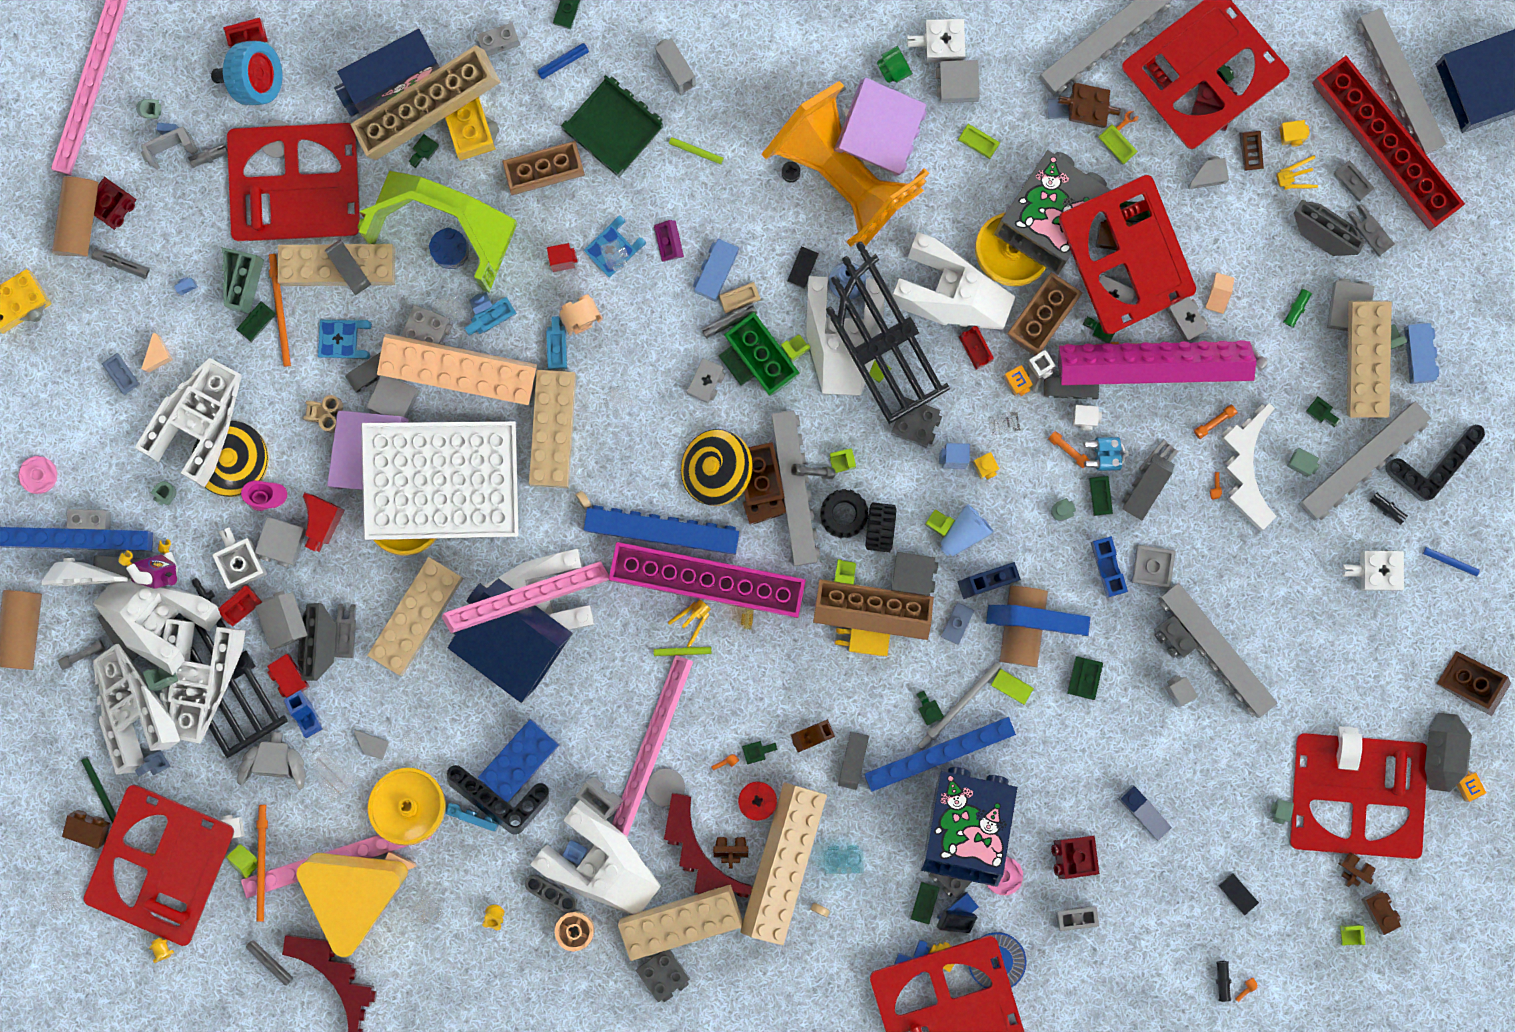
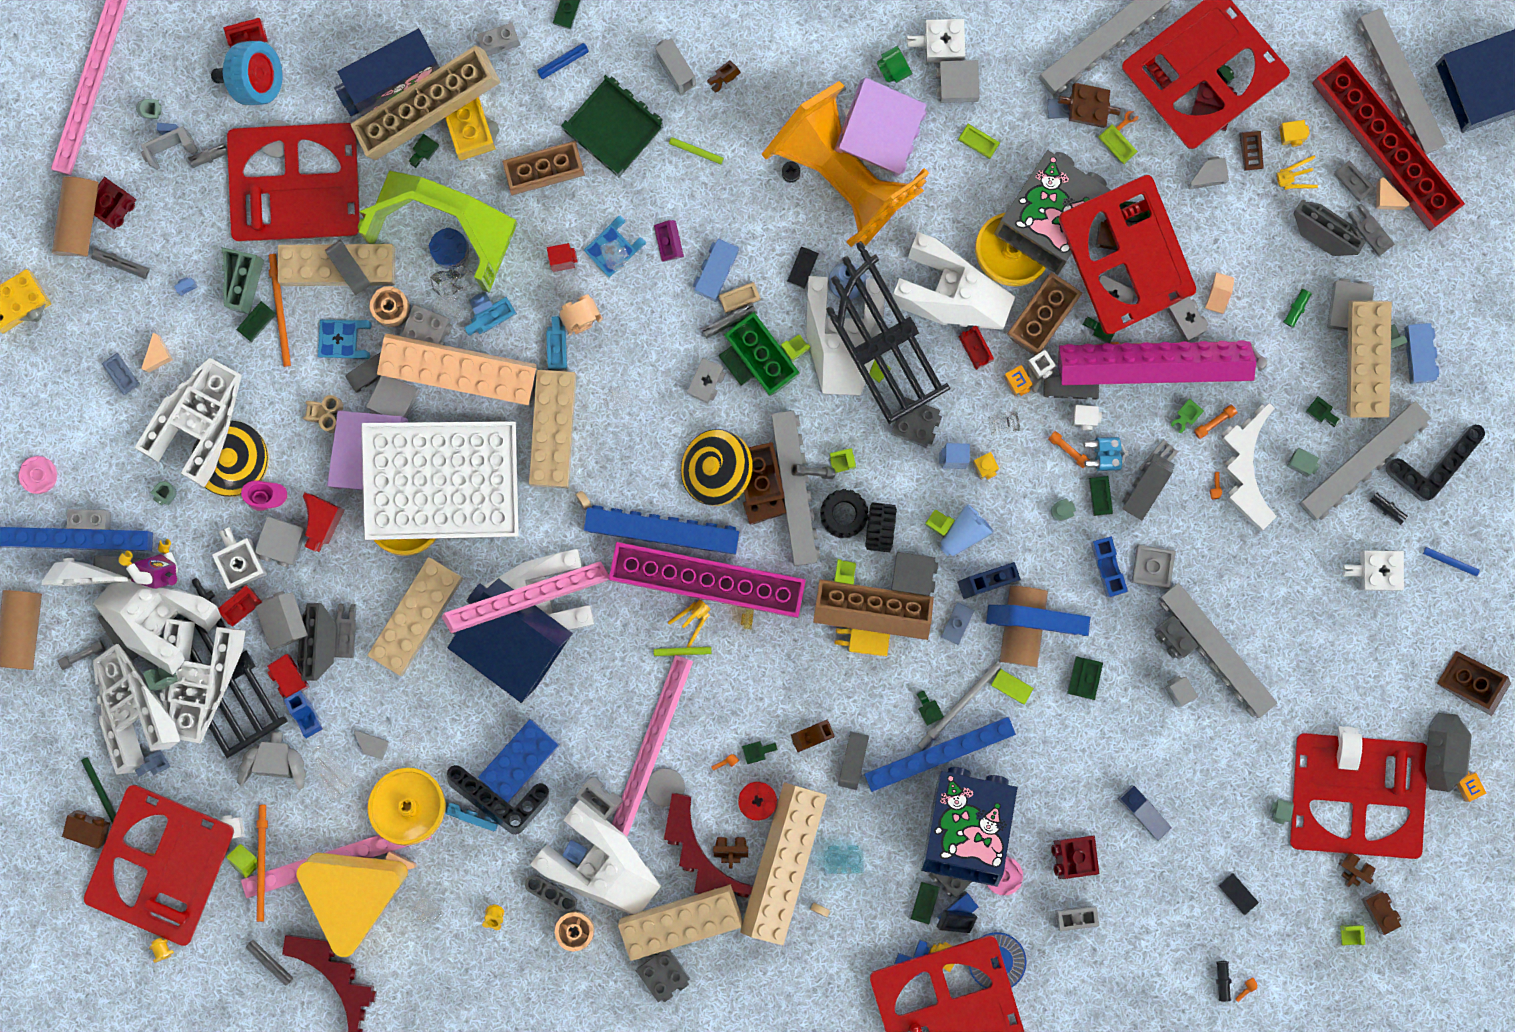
(381, 301): none -> light nougat brick
(451, 281): none -> clear brick
(724, 74): none -> reddish brown plate
(1189, 413): none -> bright green plate
(1388, 197): none -> light nougat slope

